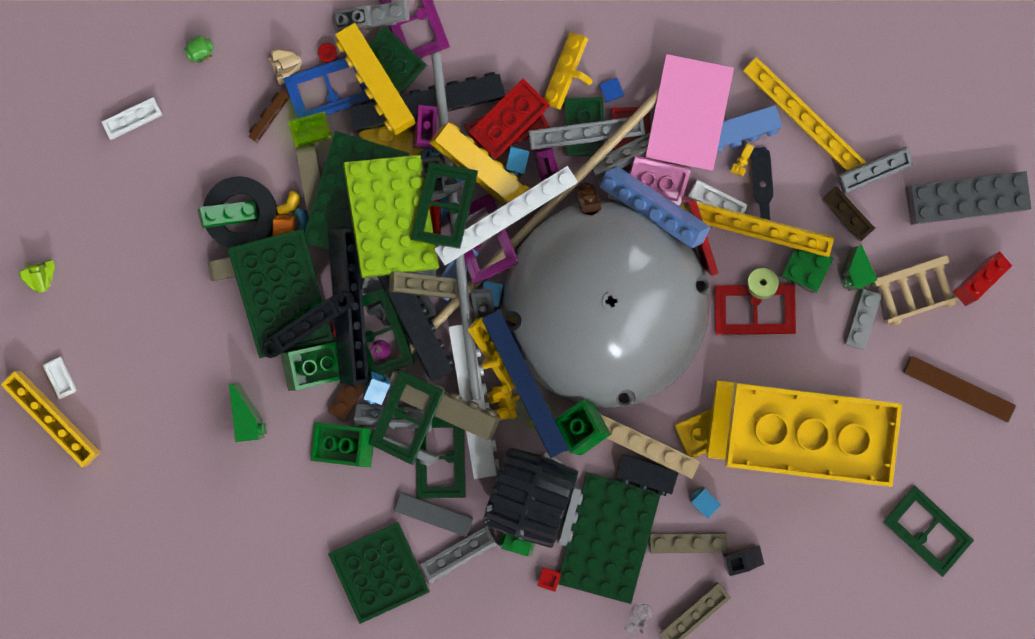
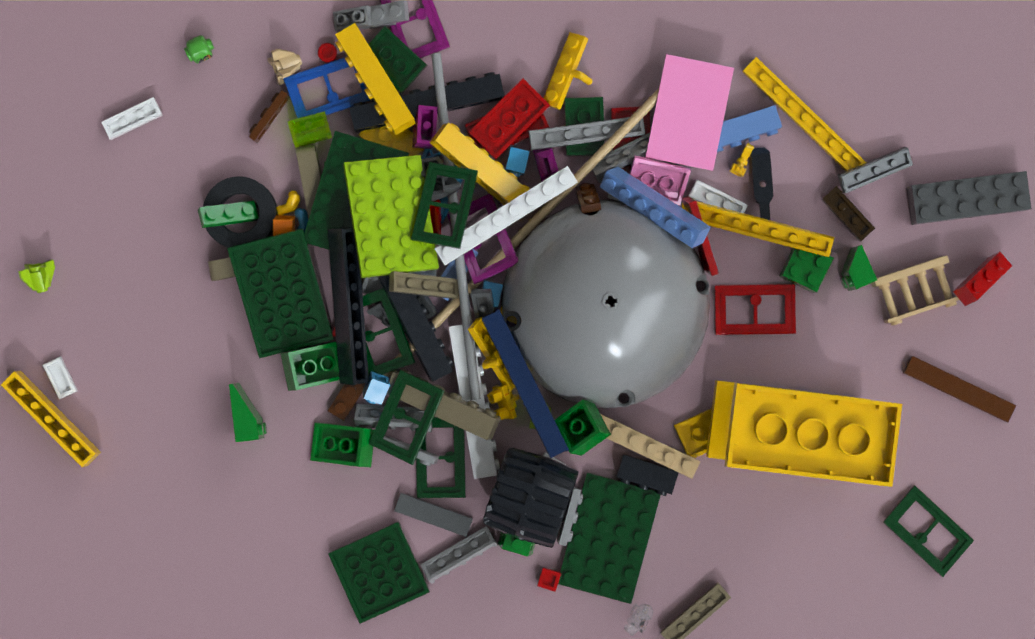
(307, 324): black plate -> none
(385, 347): magenta cone -> none
(611, 90): blue tile -> none
(688, 542): dark tan plate -> none
(704, 502): dark azure brick -> none
(743, 560): black slope -> none
(766, 276): yellowish green piece -> none
(863, 319): light grey plate -> none

